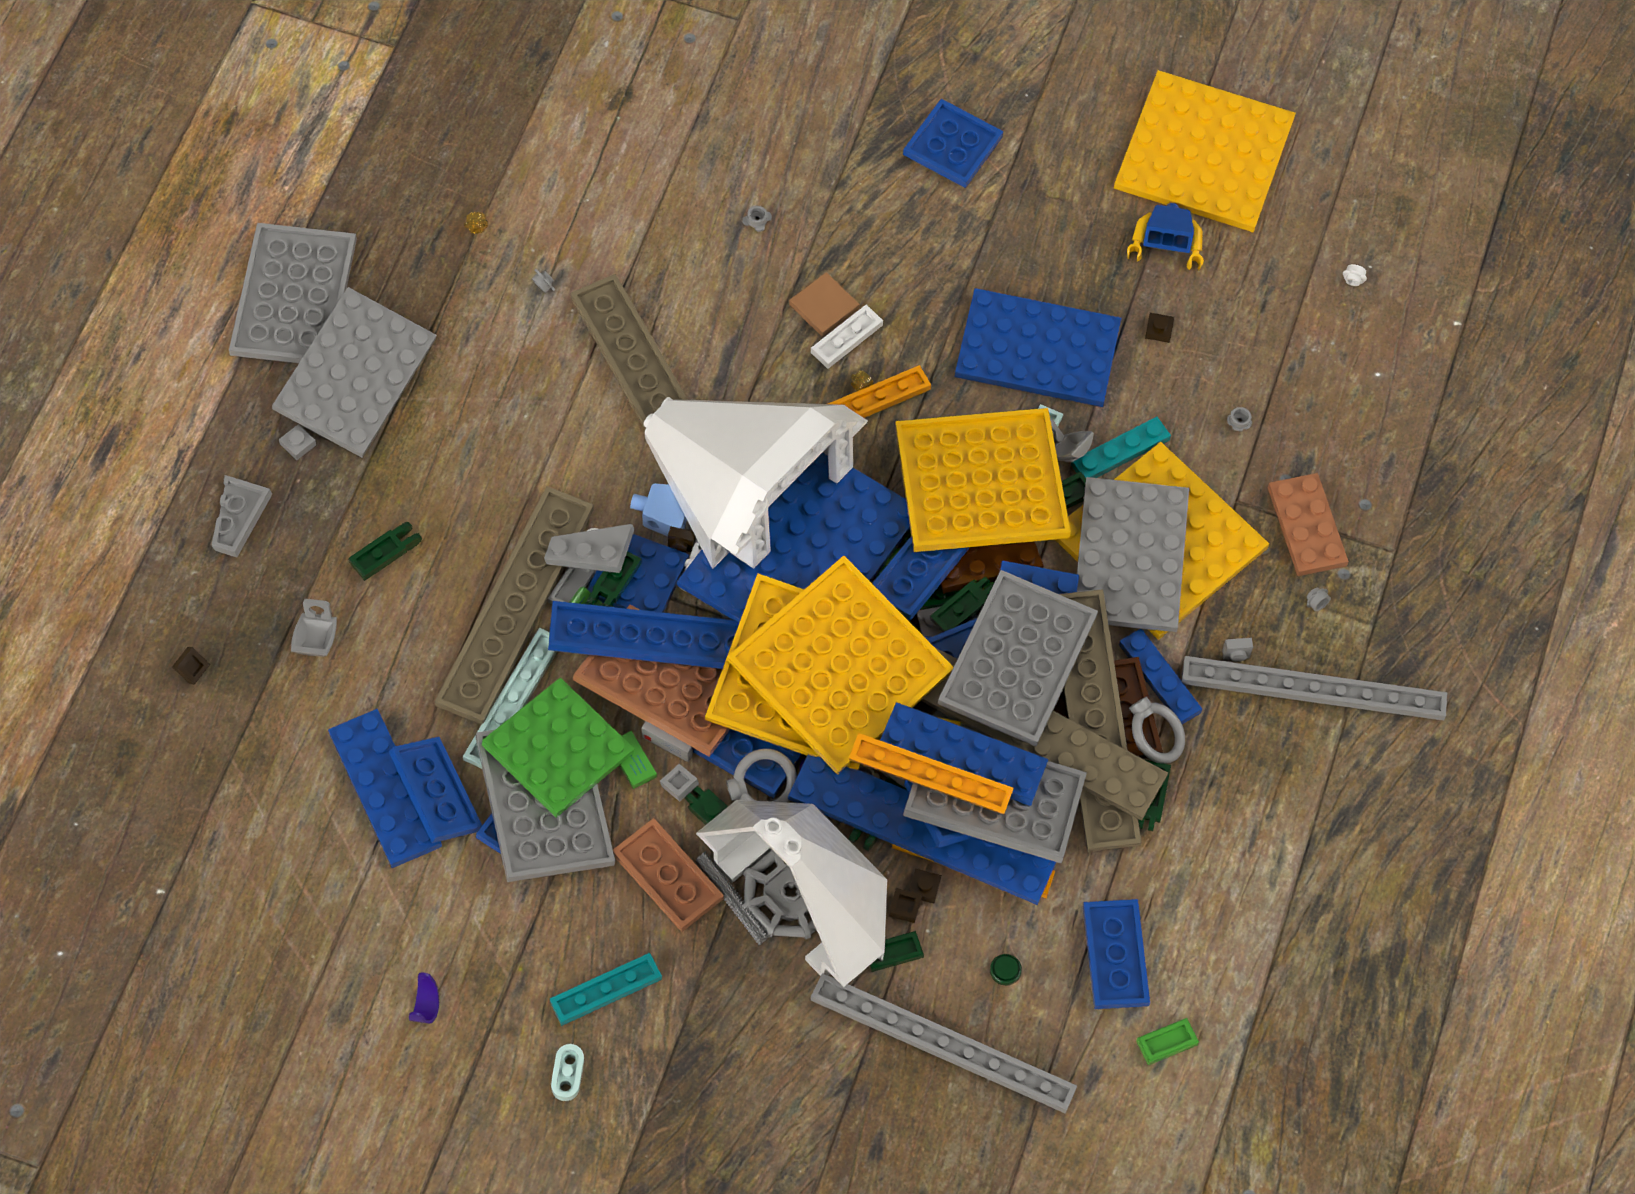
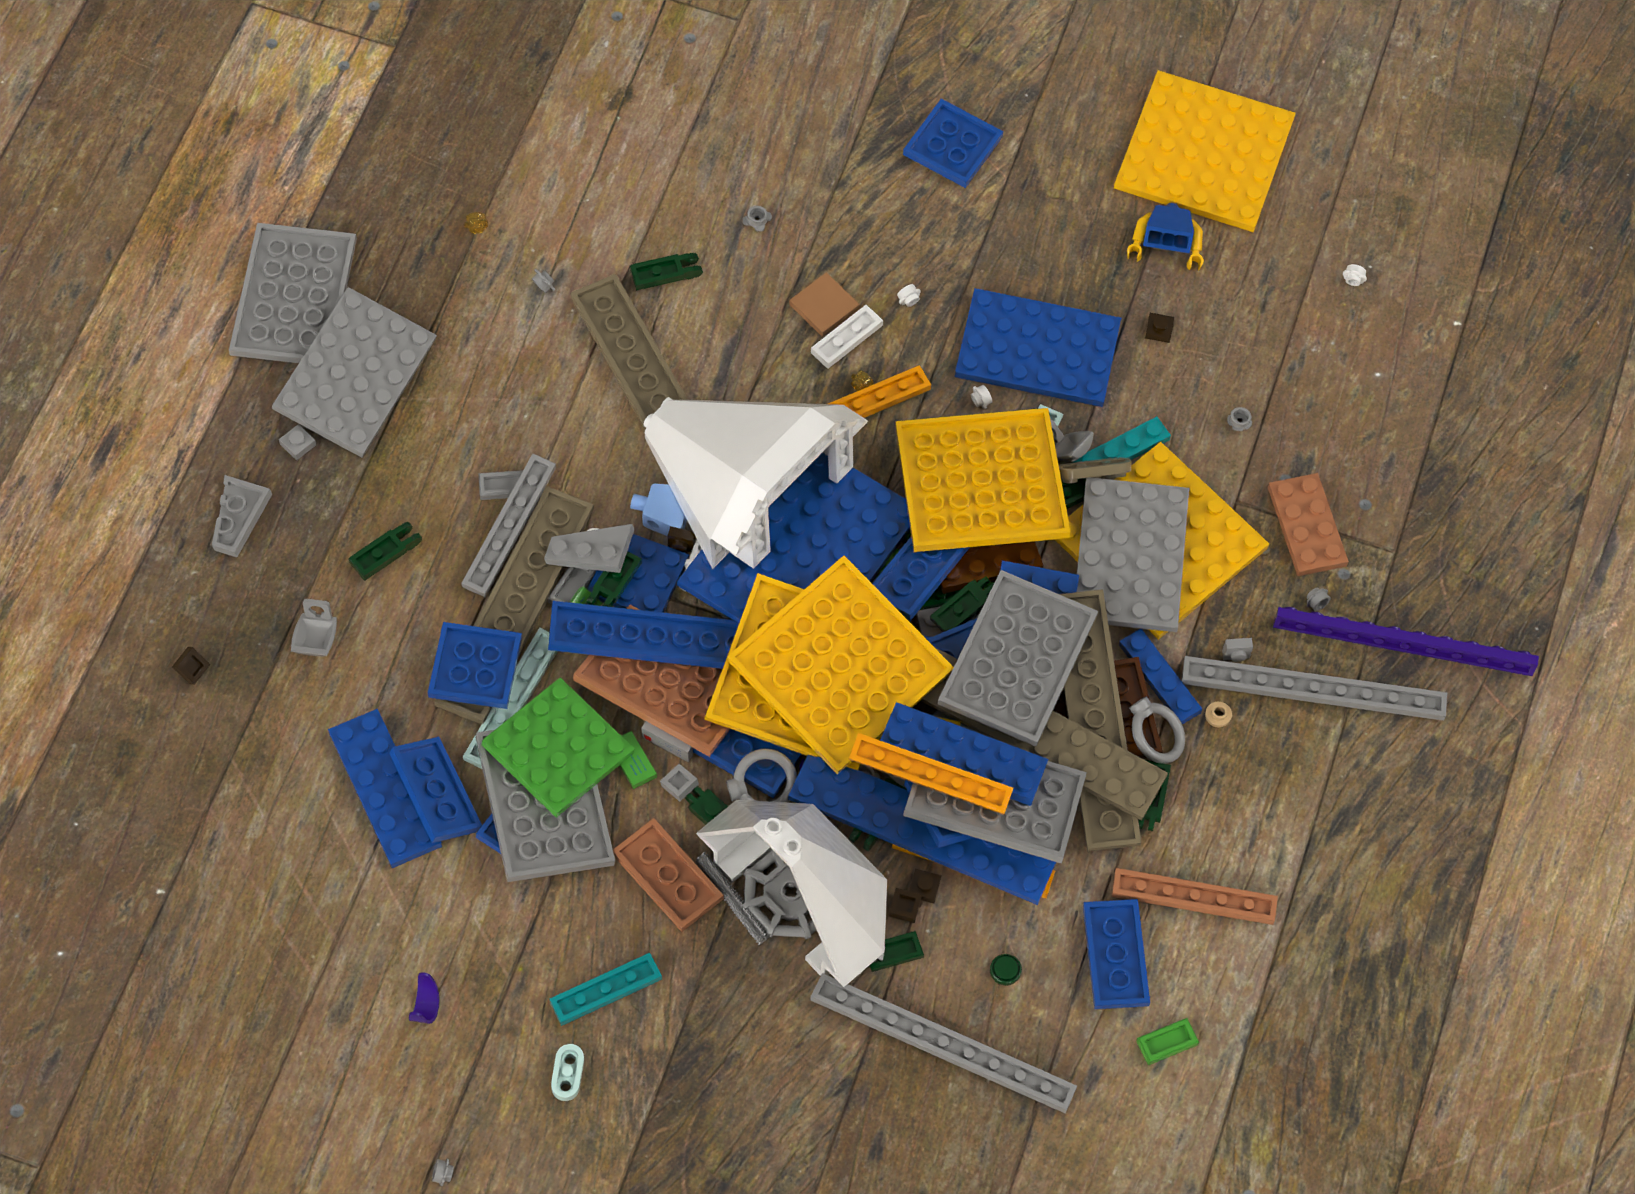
(442, 1172): none -> light grey plate
(475, 665): none -> blue plate
(497, 484): none -> light grey tile
(508, 525): none -> light grey plate
(665, 270): none -> dark green hinge
(909, 295): none -> white plate
(981, 396): none -> white plate
(1095, 469): none -> dark tan plate
(1194, 896): none -> nougat plate
(1218, 721): none -> tan plate
(1405, 641): none -> dark purple plate

